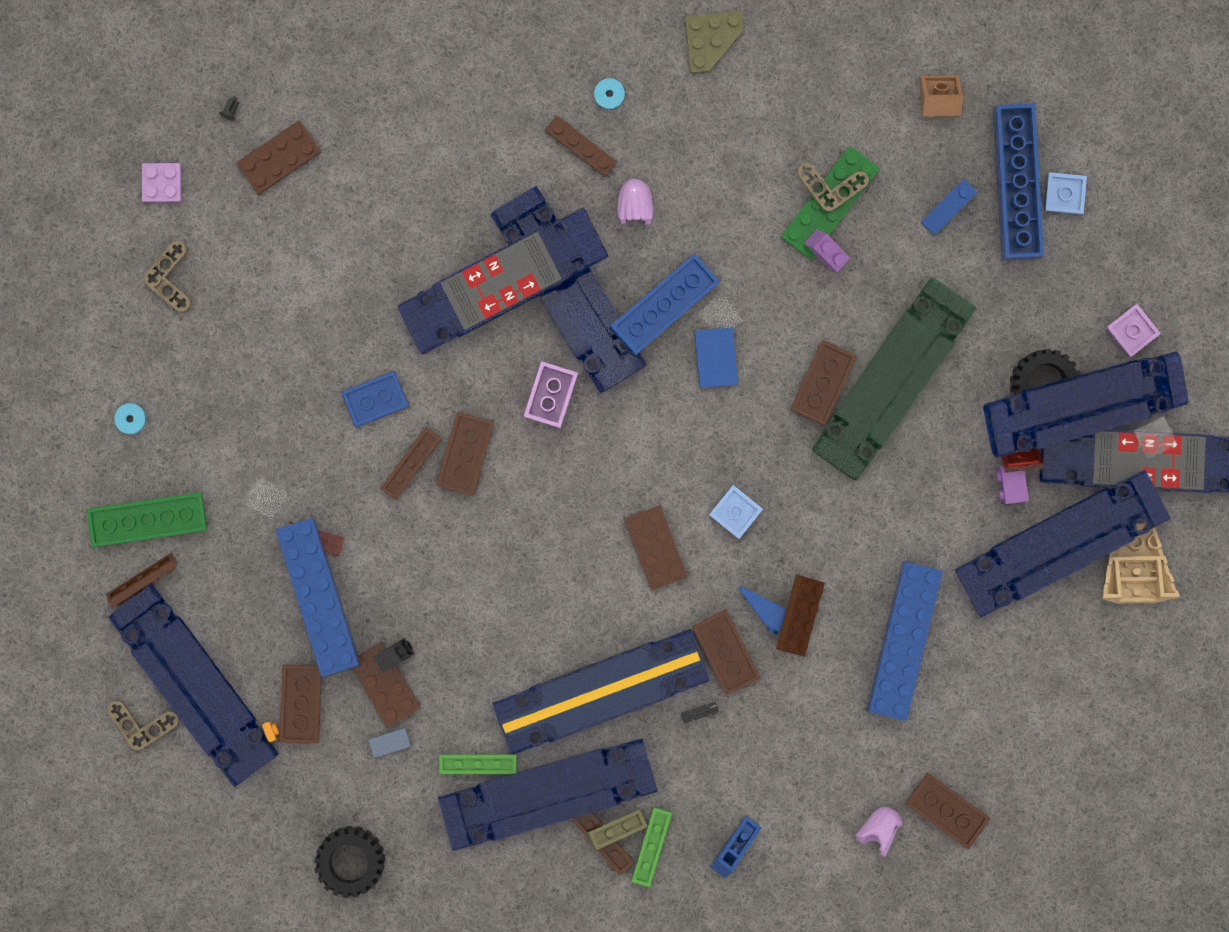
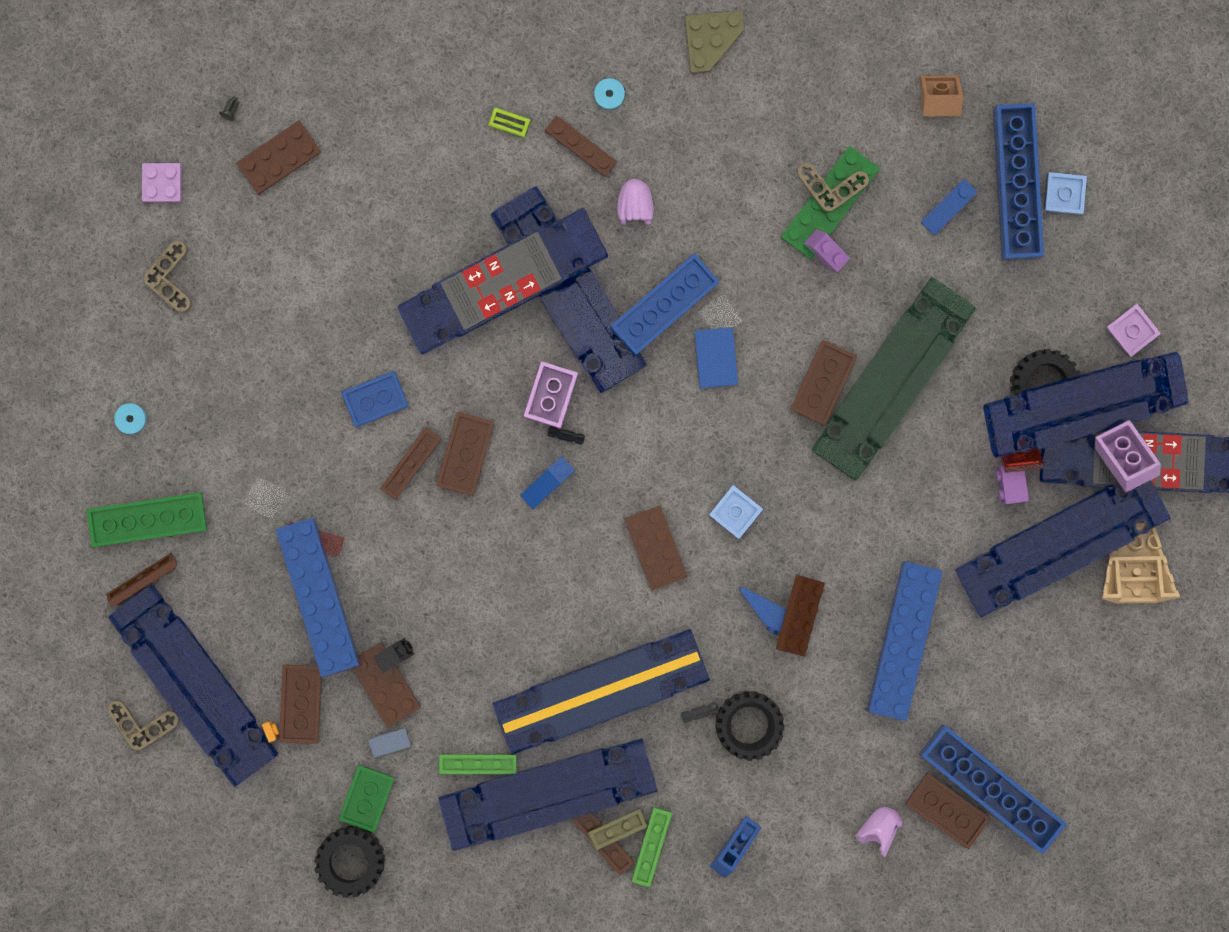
(366, 798): none -> green plate
(524, 128): none -> lime tile
(547, 482): none -> blue slope
(566, 435): none -> black axle
(726, 652): reddish brown plate -> none
(770, 739): none -> black tyre
(992, 789): none -> blue brick
(1127, 456): none -> lavender brick
(1155, 437): clear piece -> none

